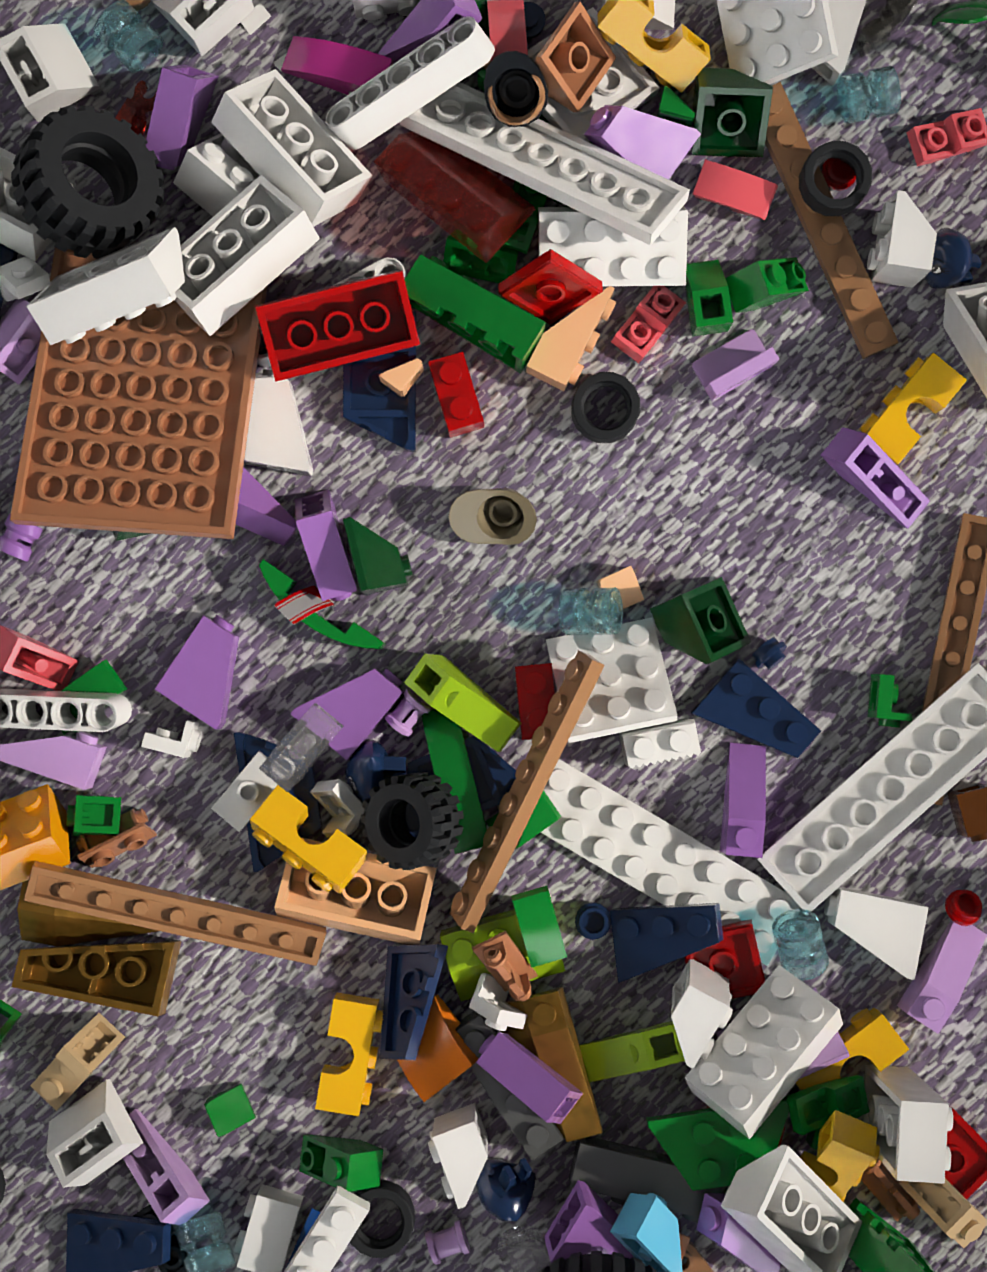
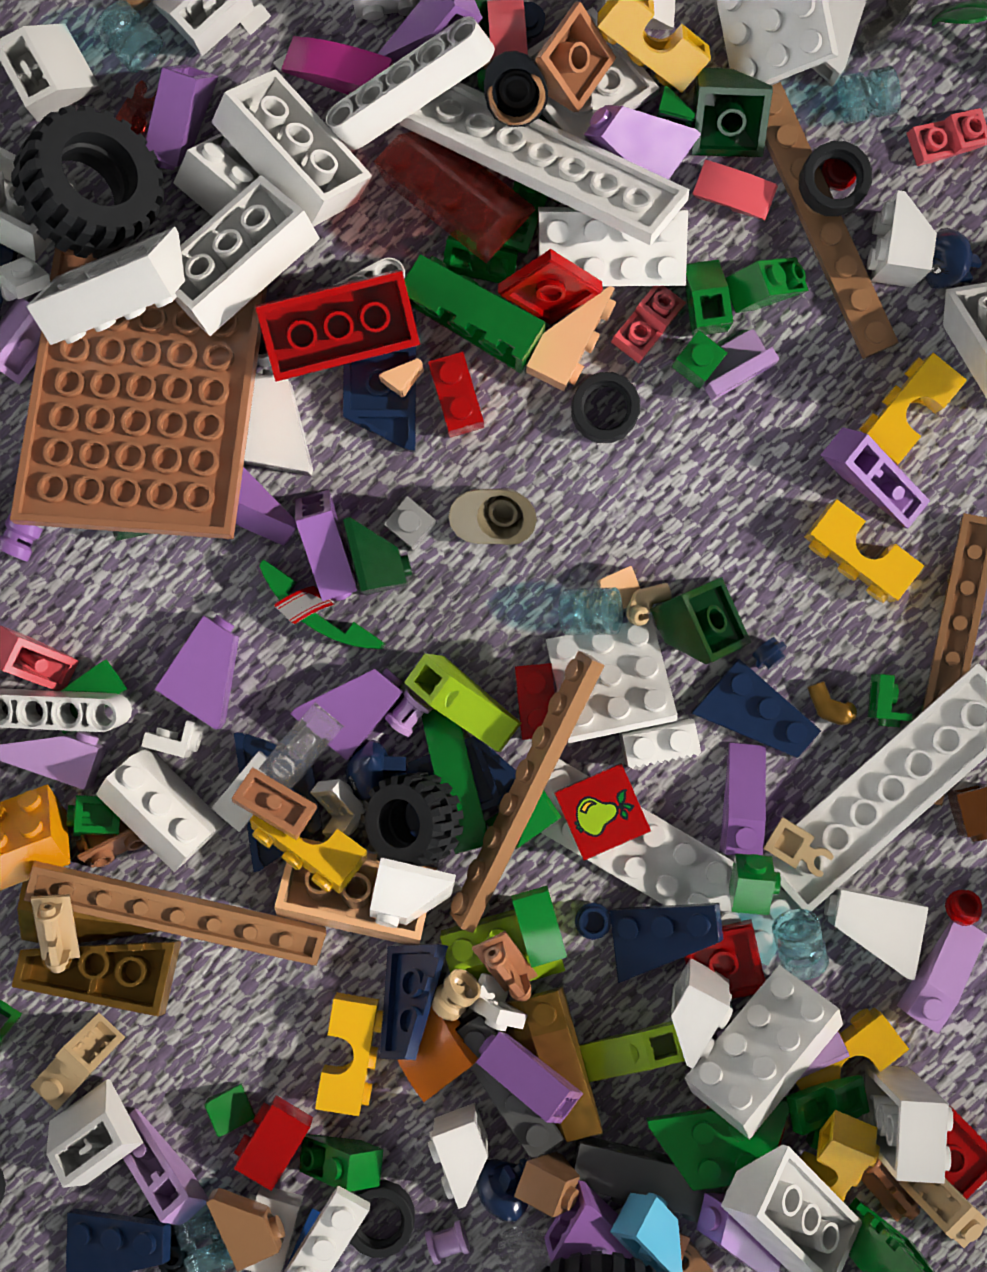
(55, 930): none -> tan hinge
(159, 808): none -> white slope
(245, 1227): none -> medium nougat slope
(272, 1143): none -> red brick
(274, 803): none -> nougat plate
(407, 892): none -> white slope
(410, 523): none -> light grey brick
(455, 995): none -> tan wheel
(549, 1184): none -> medium nougat slope
(602, 811): none -> red tile
(643, 599): none -> tan arm
(699, 359): none -> green brick
(753, 884): none -> green brick
(793, 845): none -> tan plate
(830, 709): none -> pearl gold arm
(835, 537): none -> yellow arch

